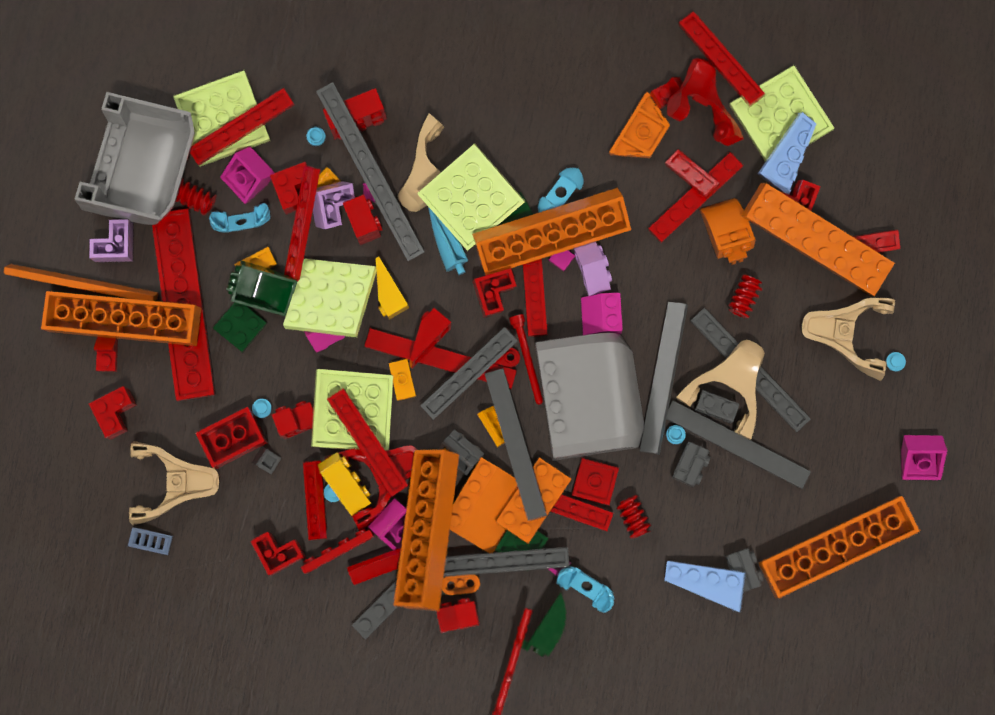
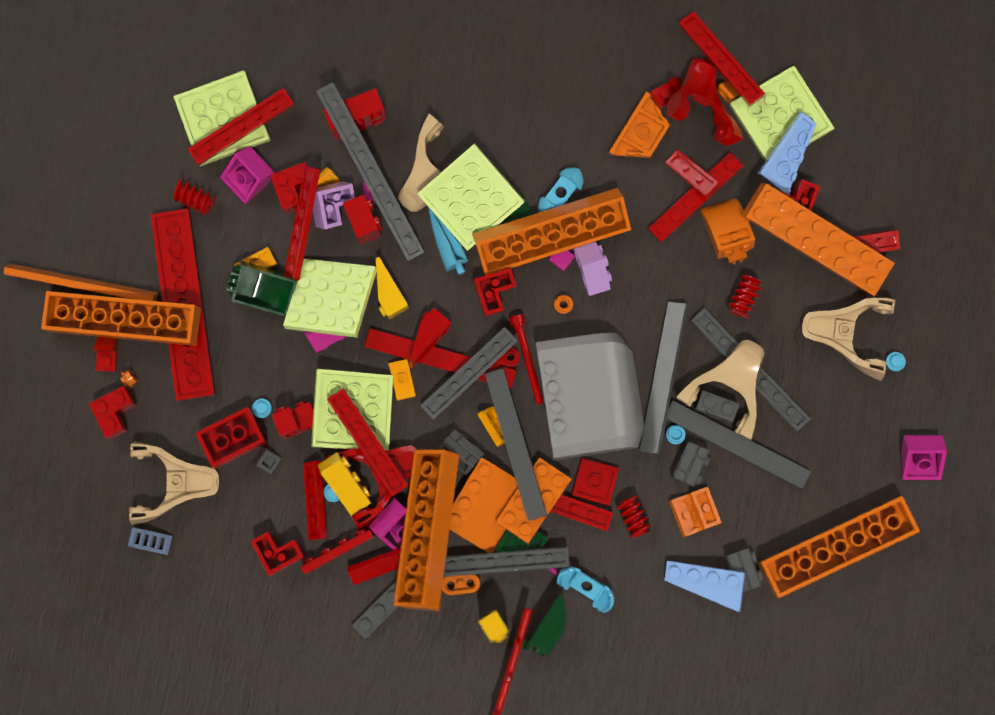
(118, 246): lavender brick -> none
(128, 378): none -> orange plate
(138, 161): light grey slope -> none
(225, 224): medium azure piece -> none
(240, 326): dark green plate -> none
(316, 136): medium azure plate -> none
(458, 615): red brick -> none
(494, 627): none -> yellow brick
(535, 298): red plate -> none
(565, 298): none -> orange plate
(601, 314): dark pink slope -> none
(695, 512): none -> orange slope
(727, 92): none -> orange slope

